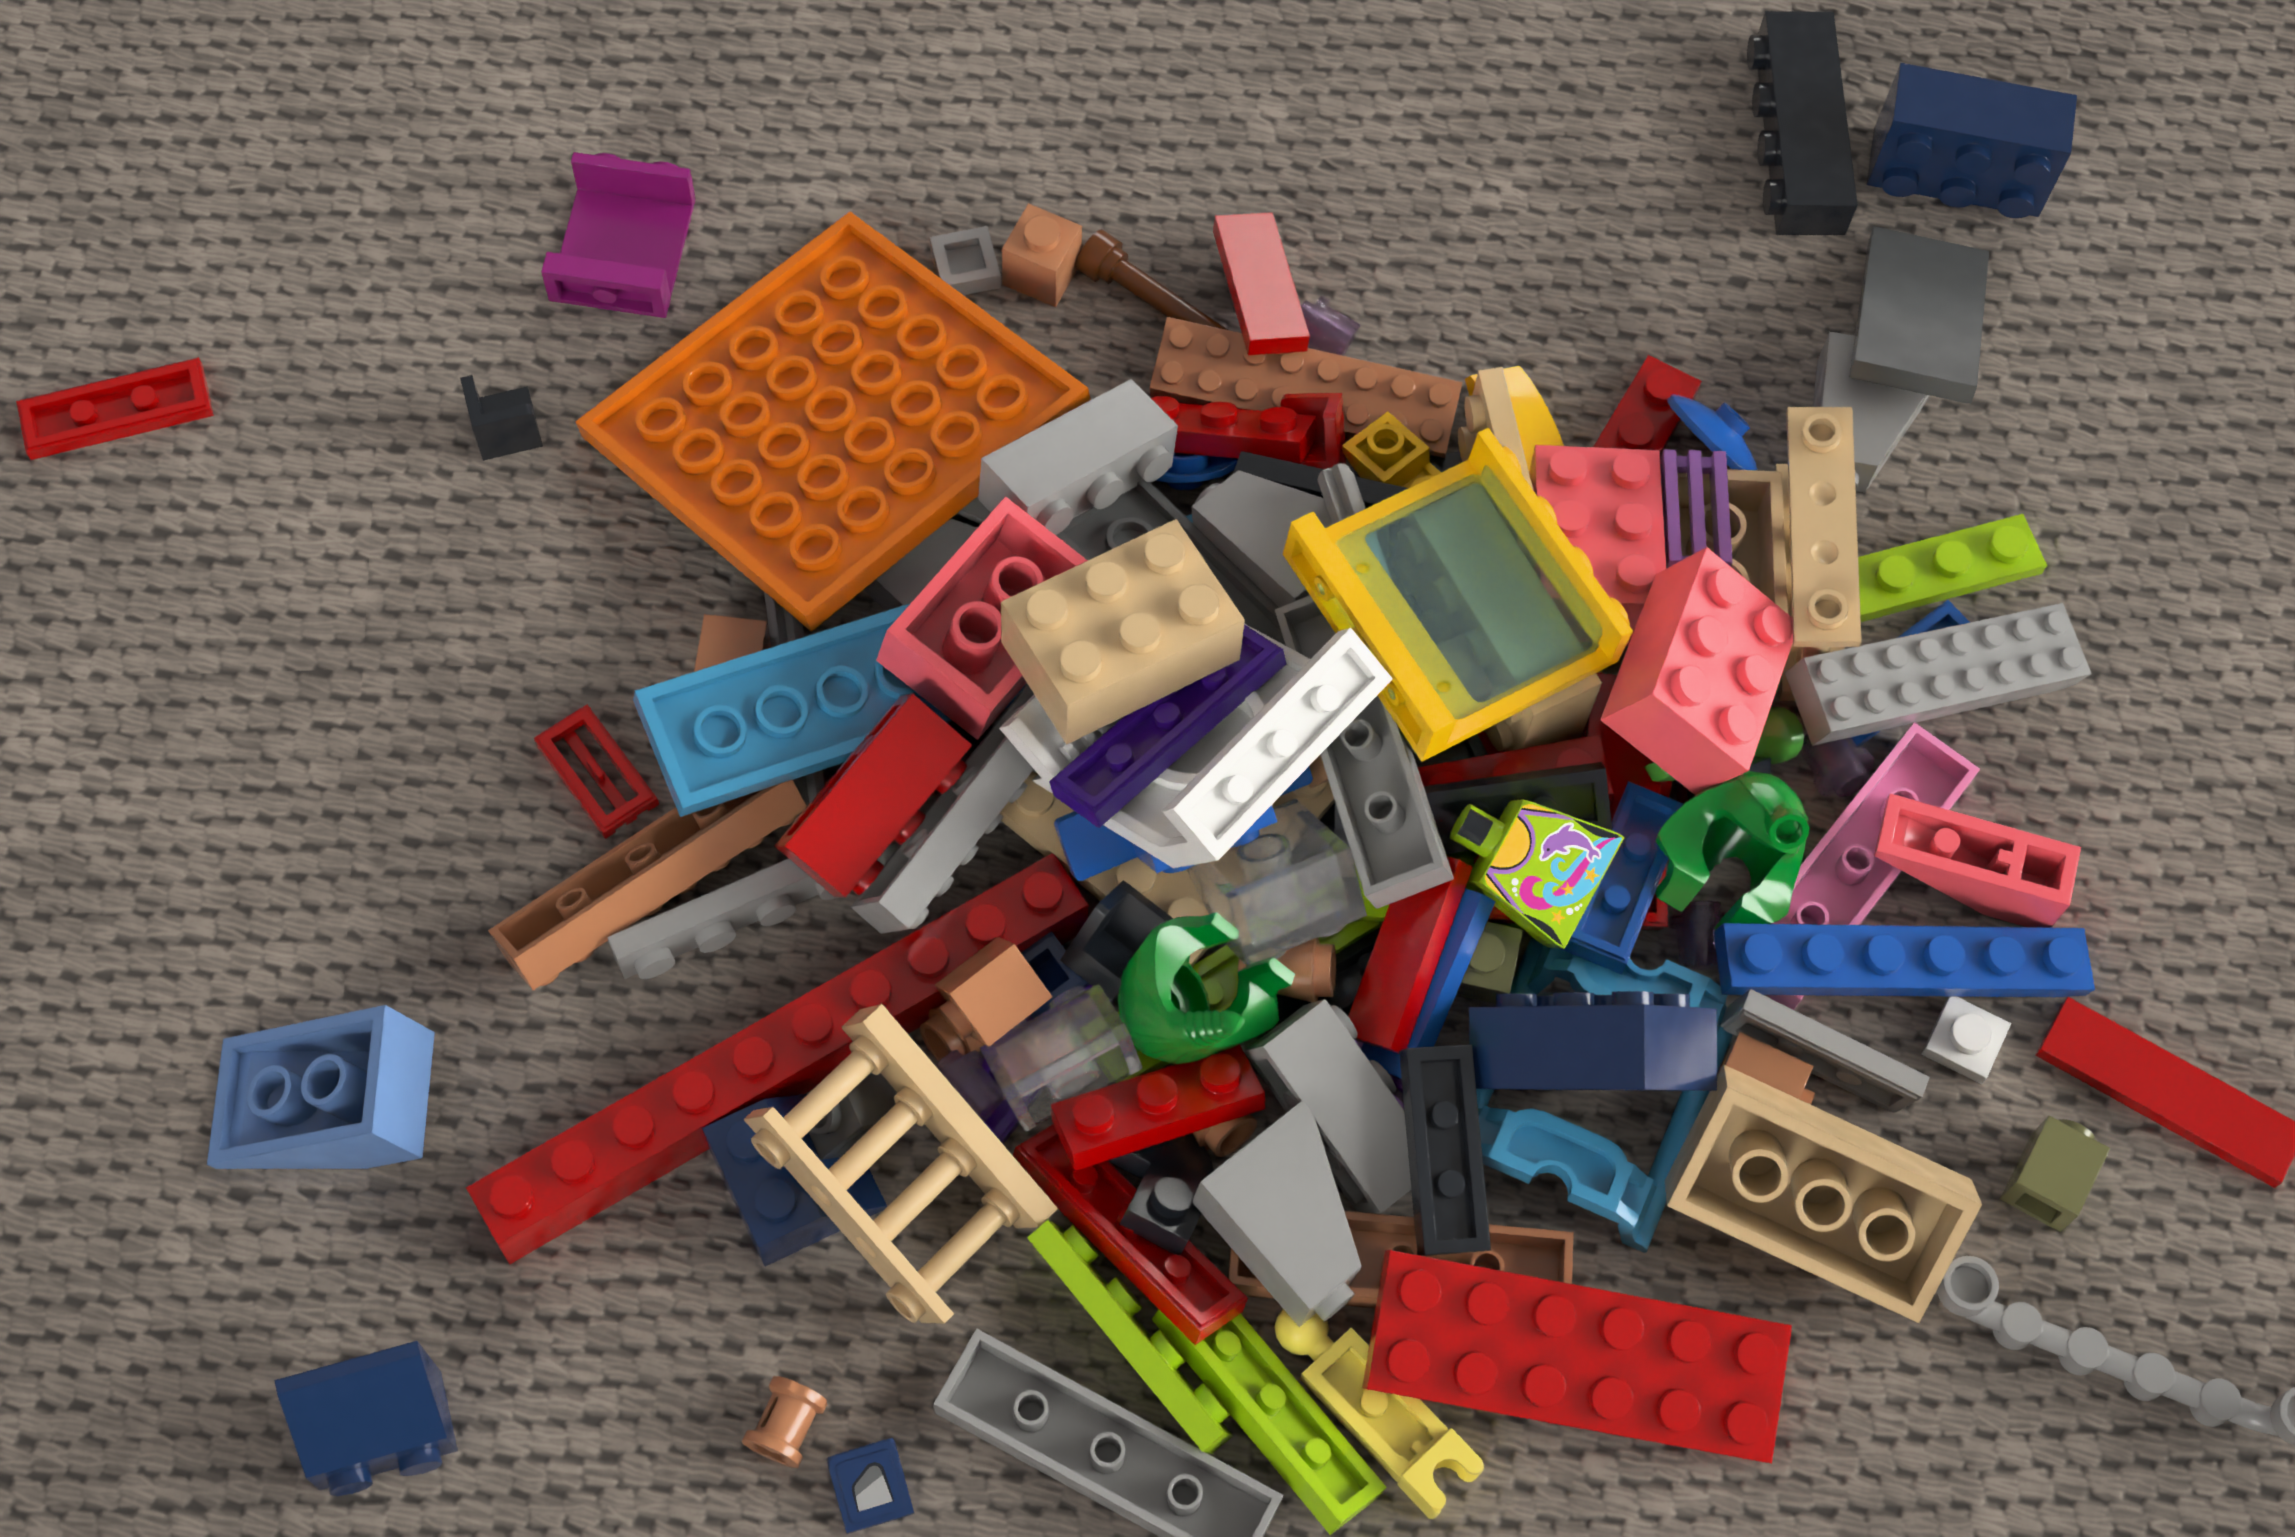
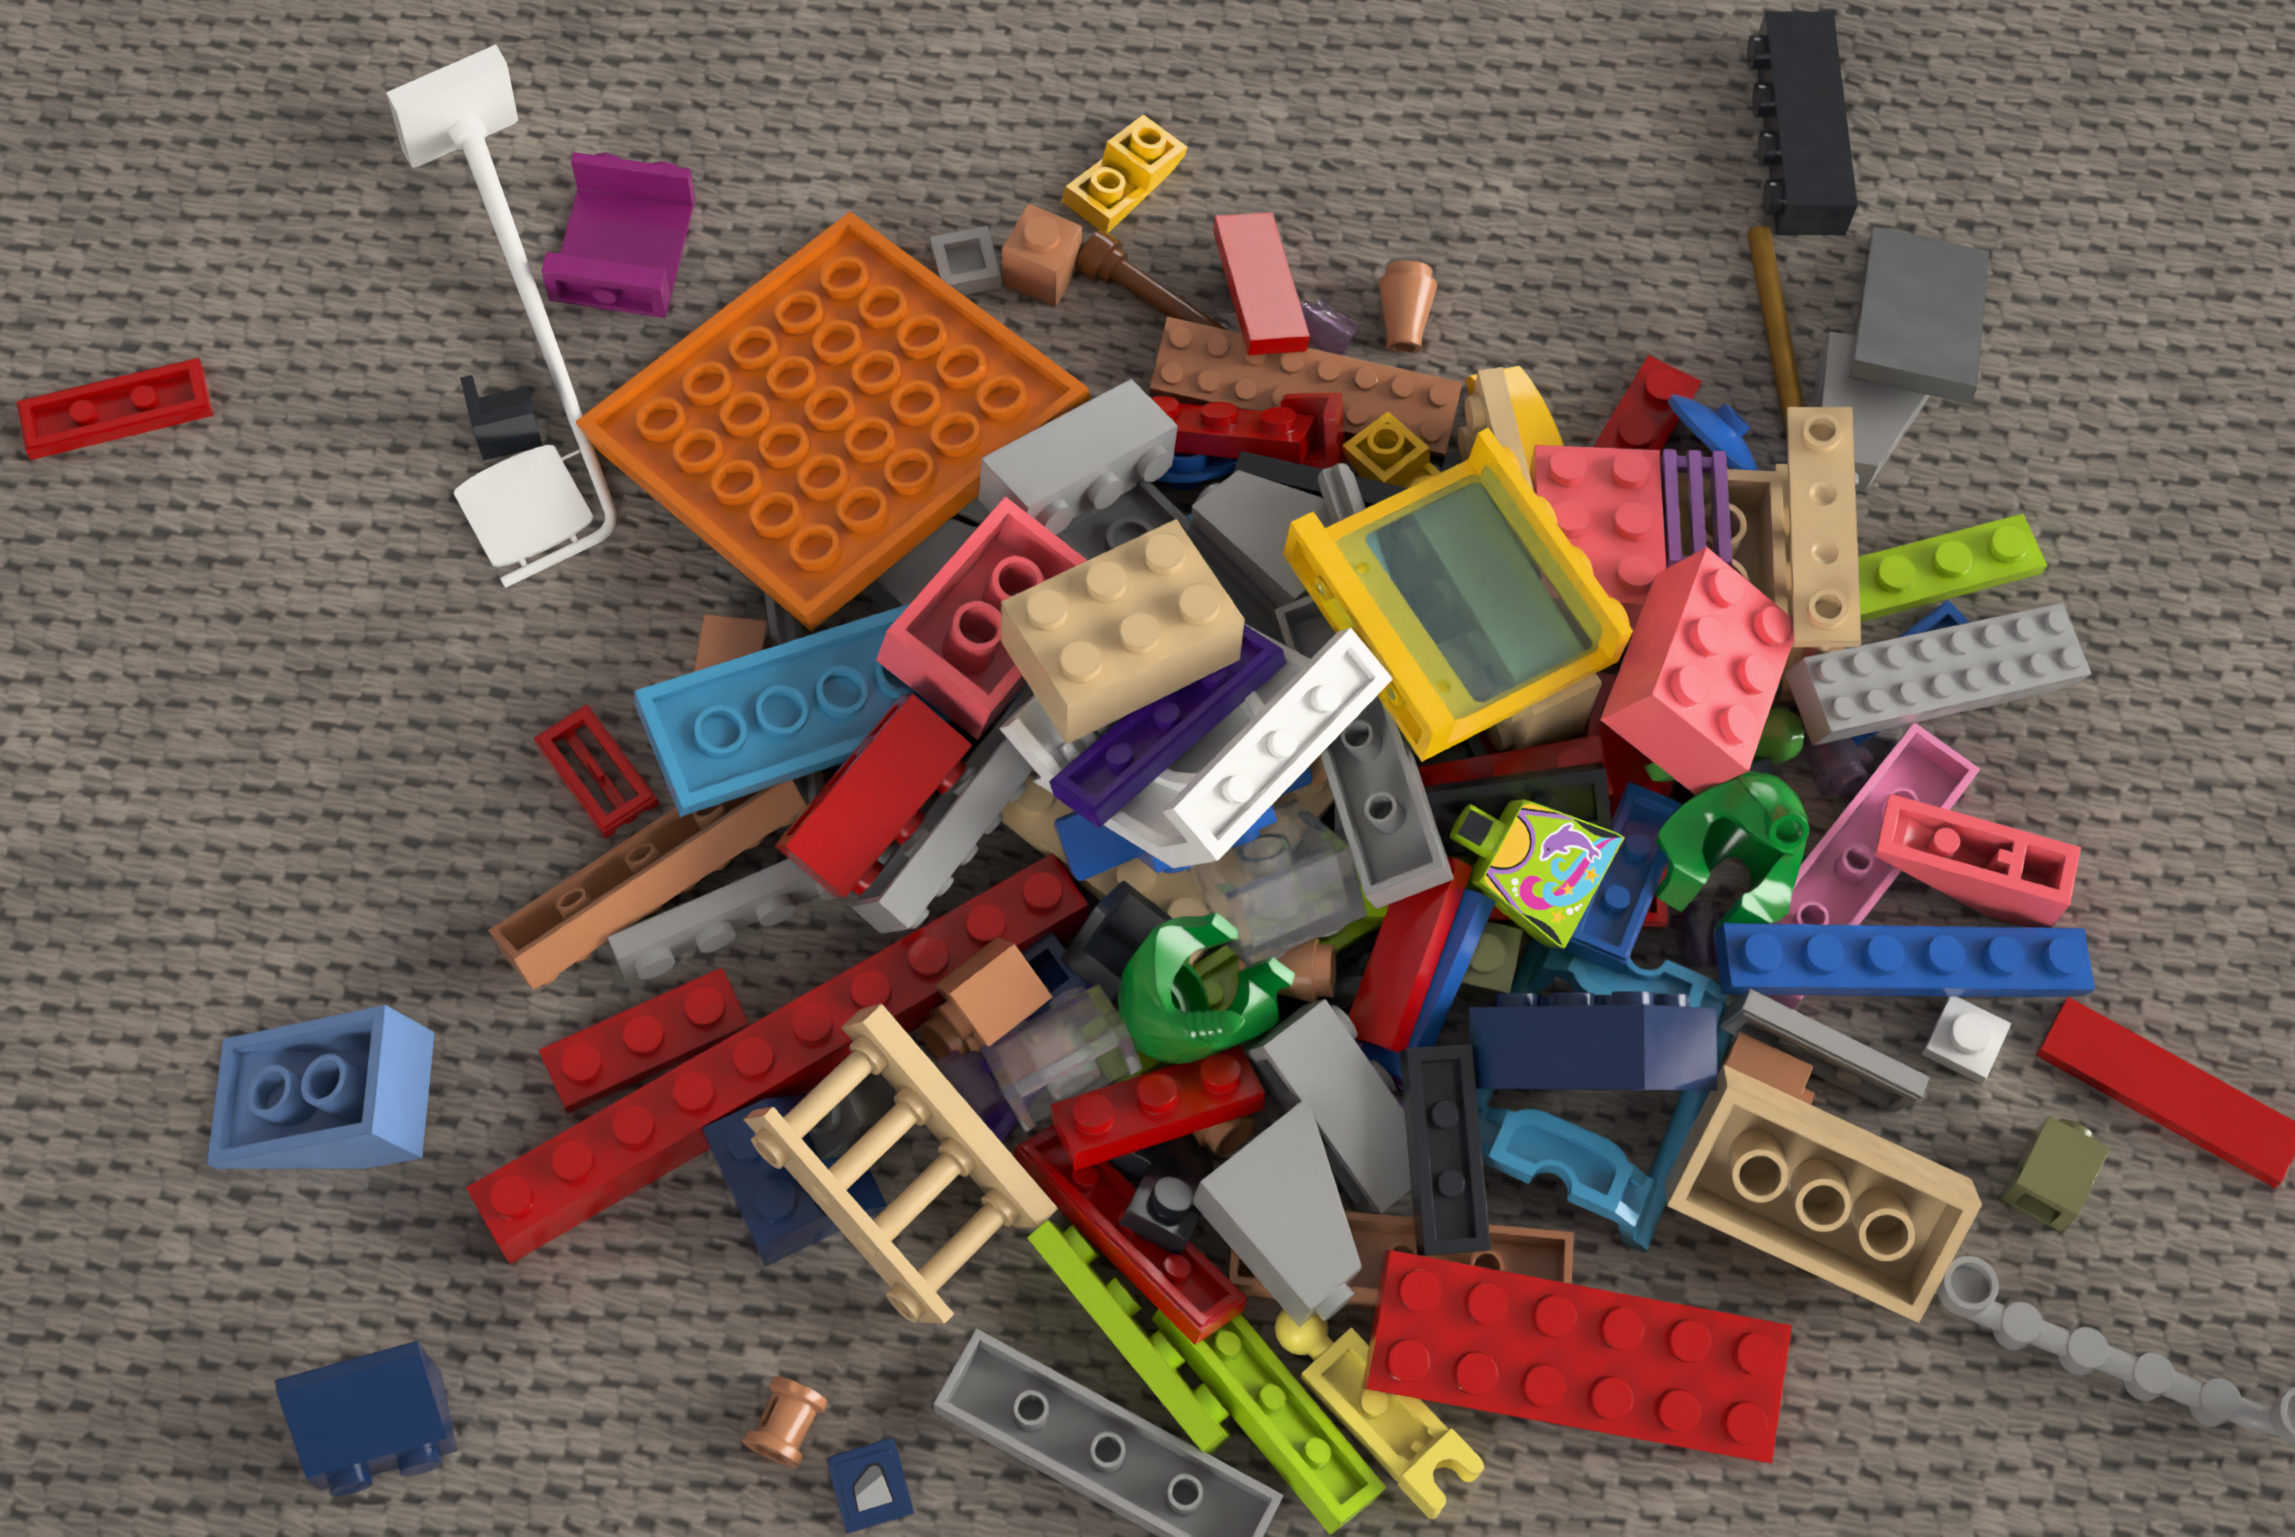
(530, 497): none -> white piece
(643, 1040): none -> red plate
(1130, 169): none -> yellow slope
(1406, 302): none -> nougat cone
(1775, 320): none -> pearl gold bar
(1971, 141): dark blue brick -> none

